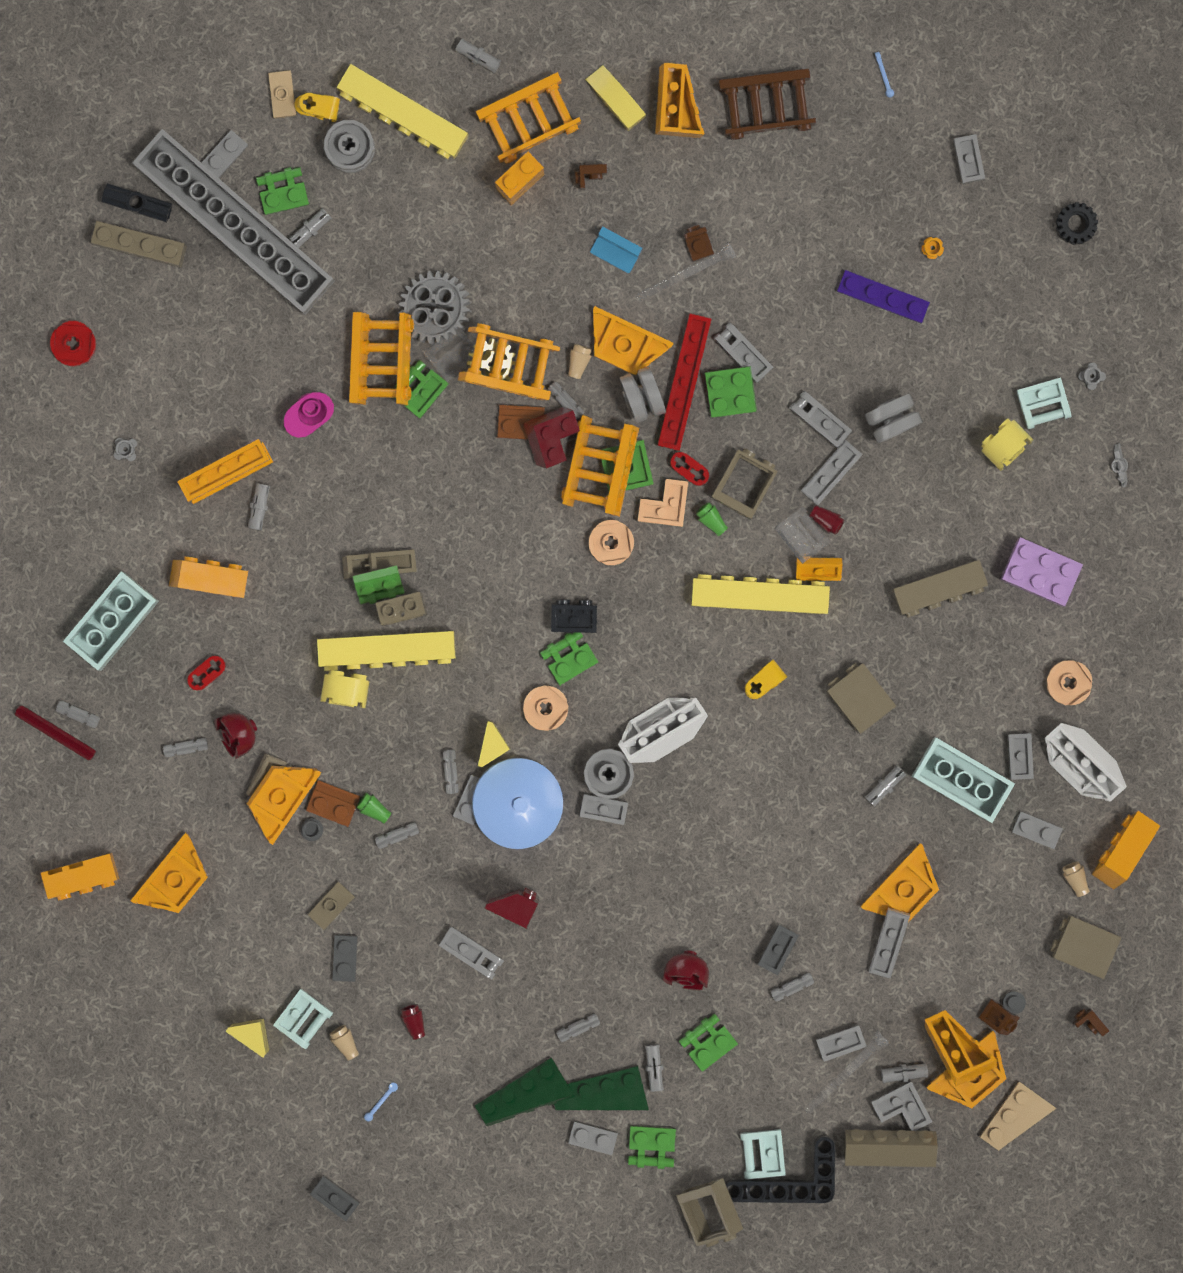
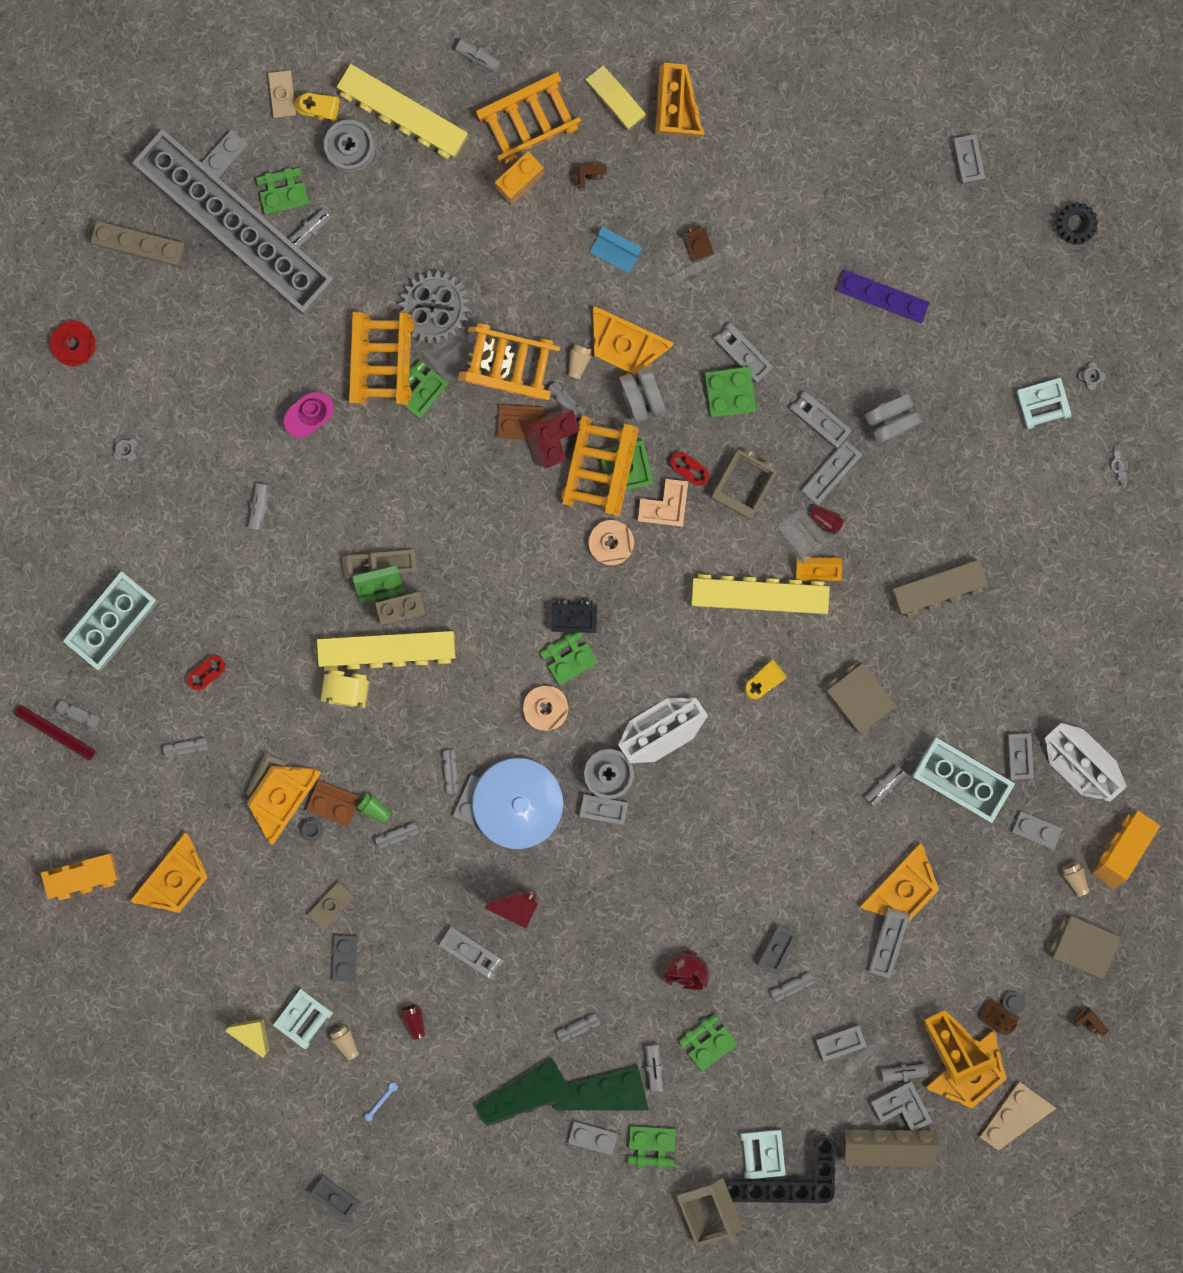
(123, 199): black piece -> none
(208, 577): light orange wedge -> none
(225, 471): light orange fence -> none
(237, 733): dark red cylinder -> none
(493, 745): light yellow slope -> none
(684, 382): red plate -> none
(711, 518): bright green cone -> none
(753, 85): reddish brown fence -> none
(889, 92): light blue hinge -> none
(926, 248): light orange plate -> none
(1006, 444): light yellow brick -> none
(1041, 572): lavender brick -> none
(1082, 682): light nougat plate -> none

